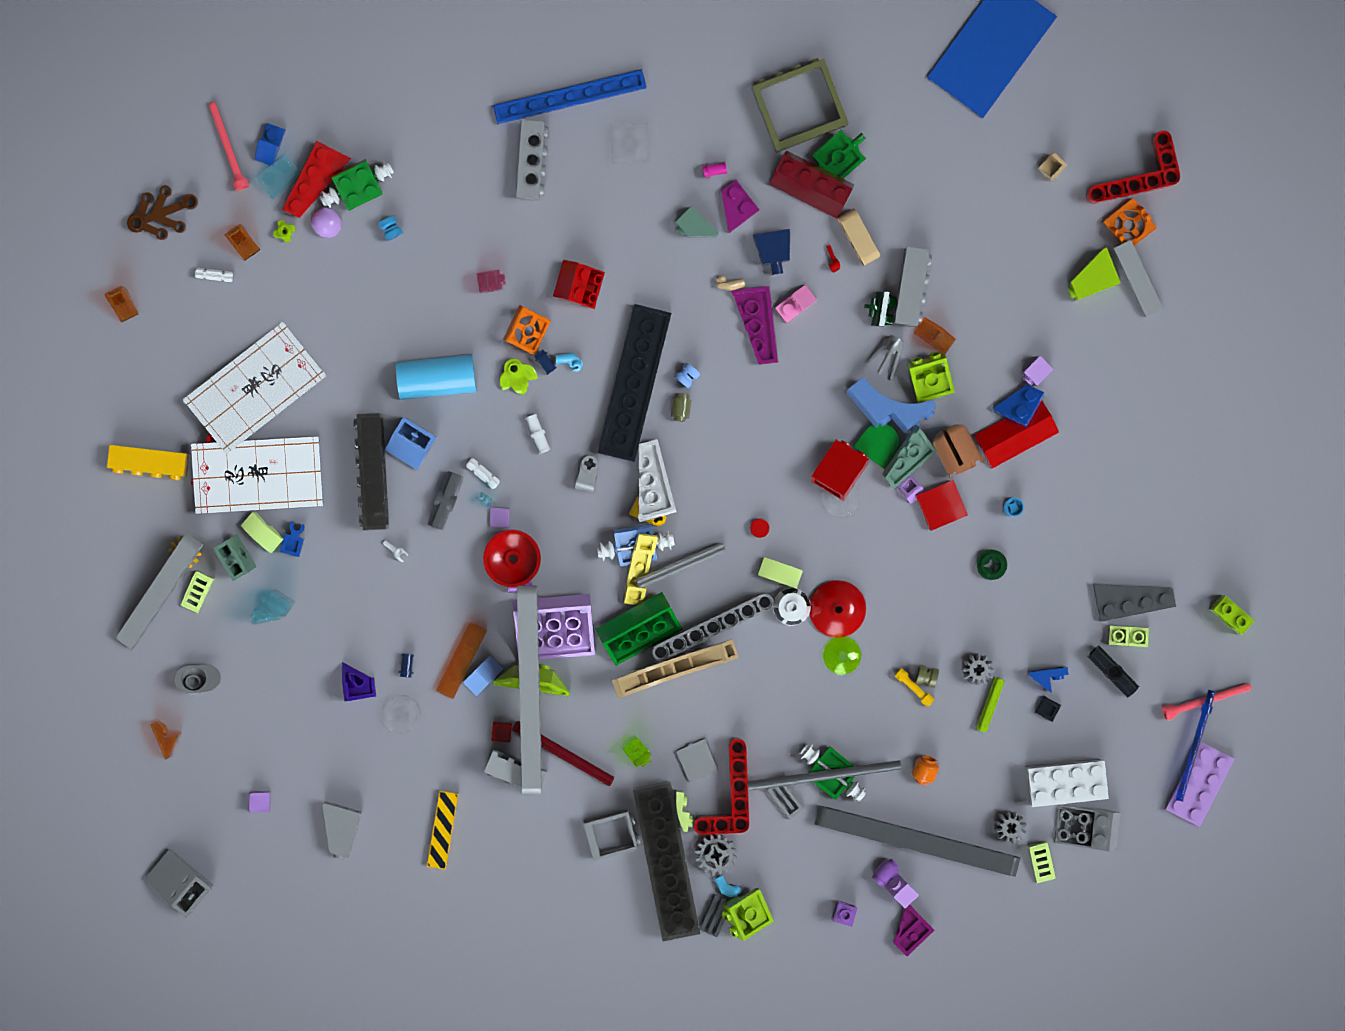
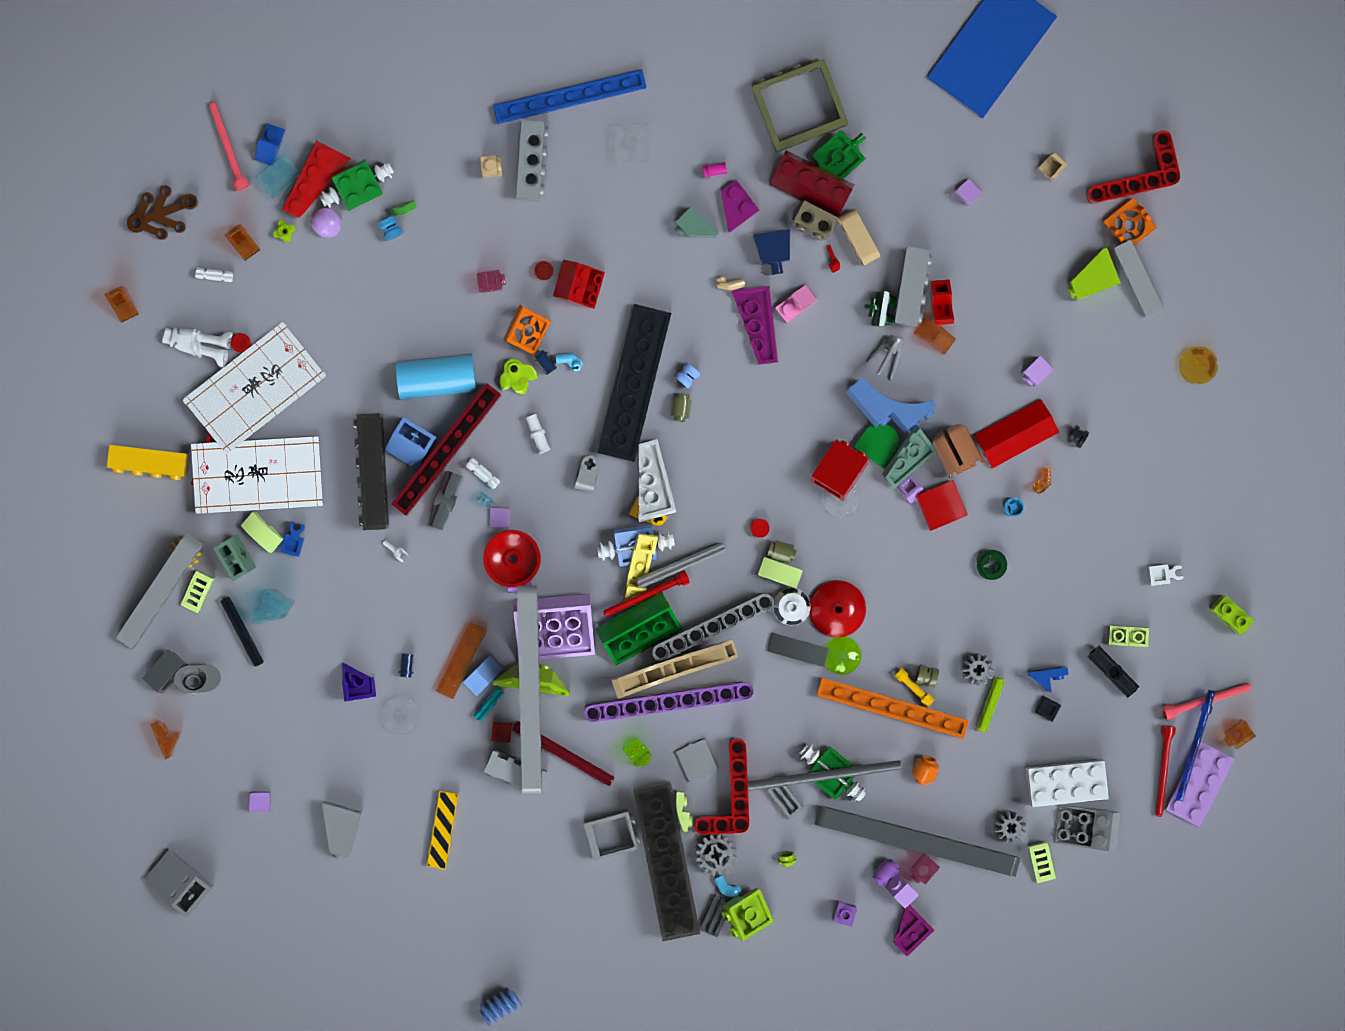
(163, 671): none -> dark grey hinge
(190, 342): none -> white piece
(240, 342): none -> red tile
(242, 631): none -> black axle
(403, 208): none -> bright green tile
(446, 449): none -> dark red brick
(487, 706): none -> teal axle
(491, 166): none -> tan brick
(499, 1006): none -> medium blue piece
(543, 270): none -> clear red plate
(678, 703): none -> medium lavender beam
(679, 579): none -> red piece
(781, 551): none -> olive brick
(787, 858): none -> lime plate
(798, 649): none -> dark grey slope
(817, 215): none -> dark tan brick
(892, 707): none -> orange plate
(930, 377): lime plate -> none
(933, 867): none -> clear pink brick
(941, 302): none -> red brick
(968, 192): none -> lavender slope
(1021, 405): blue wing -> none
(1044, 483): none -> clear orange arm
(1077, 436): none -> black wheel
(1125, 601): dark grey wing -> none
(1161, 574): none -> white plate
(1167, 733): none -> red piece
(1198, 365): none -> clear yellow tile
(1245, 731): none -> clear orange brick

